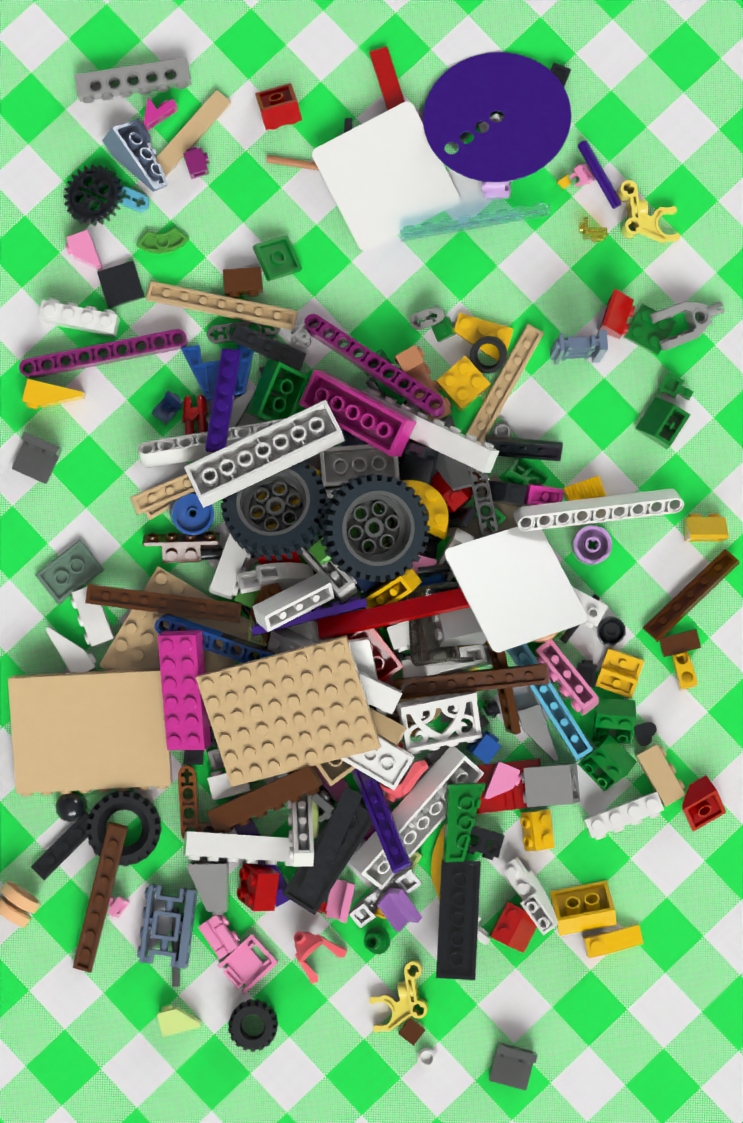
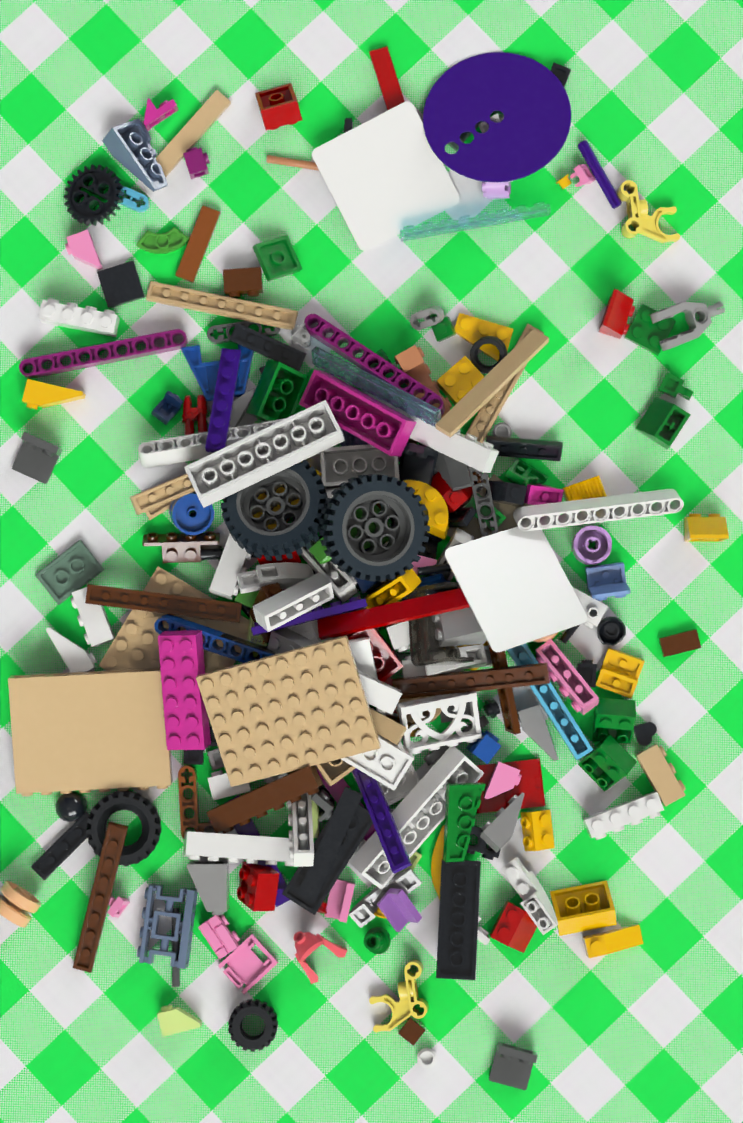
(142, 72): light grey brick -> none
(198, 244): none -> dark orange tile
(376, 386): none -> clear light blue plate
(407, 782): coral piece -> none
(491, 383): none -> tan tile
(502, 828): none -> light grey slope
(551, 785): light grey slope -> none
(579, 347): sand blue fence -> none
(592, 234): clear yellow bracket -> none
(607, 581): none -> medium blue bracket
(684, 671): yellow leg -> none
(691, 595): reddish brown plate -> none
(702, 803): red slope -> none

